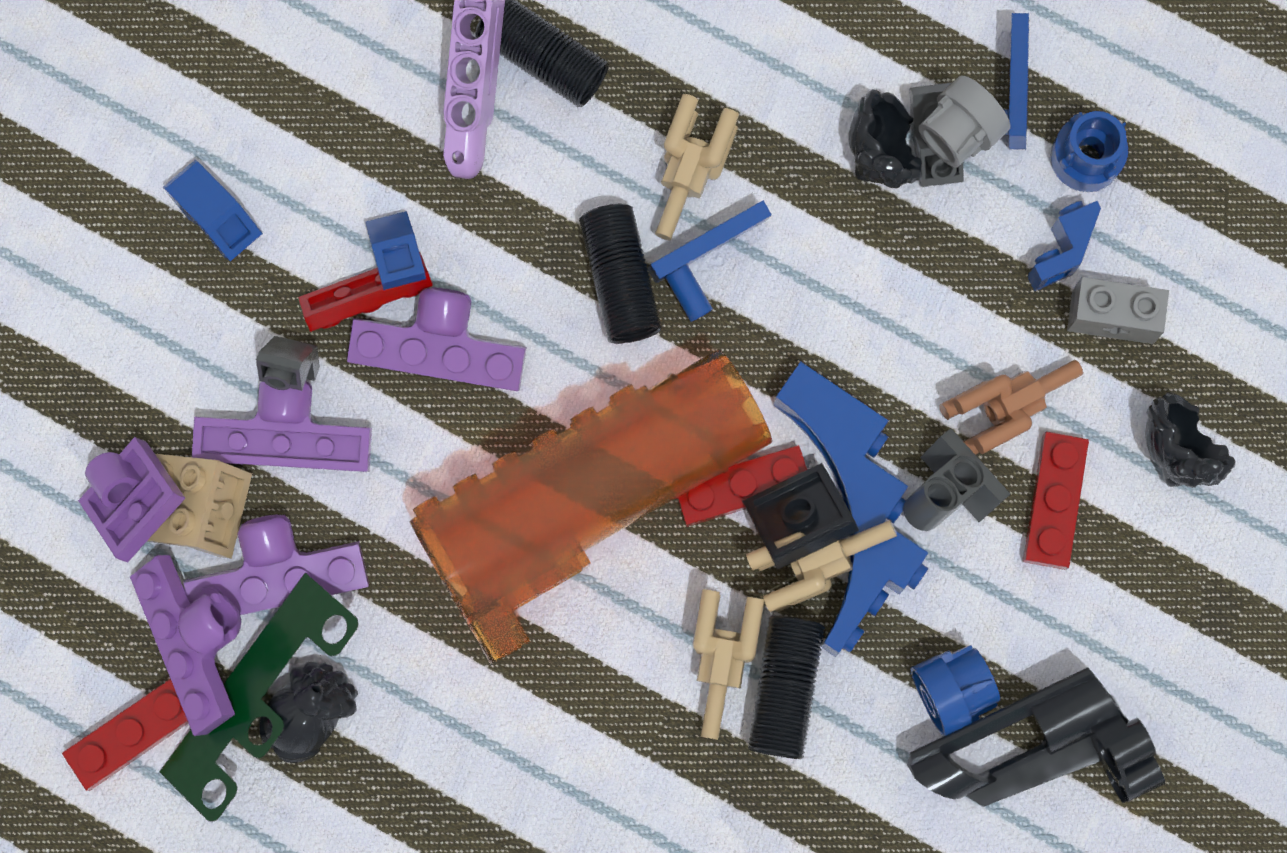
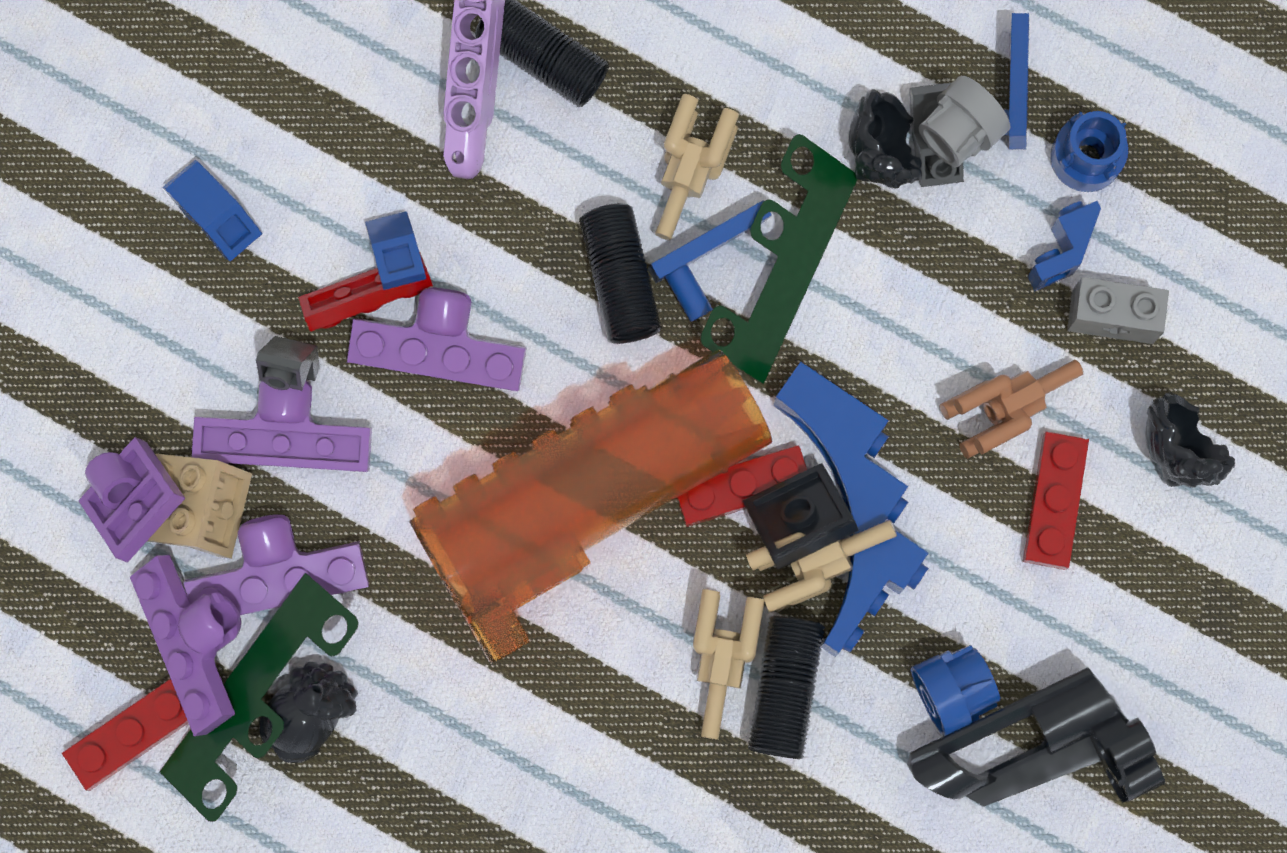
(798, 254): none -> dark green piece
(956, 481): dark grey tile -> none

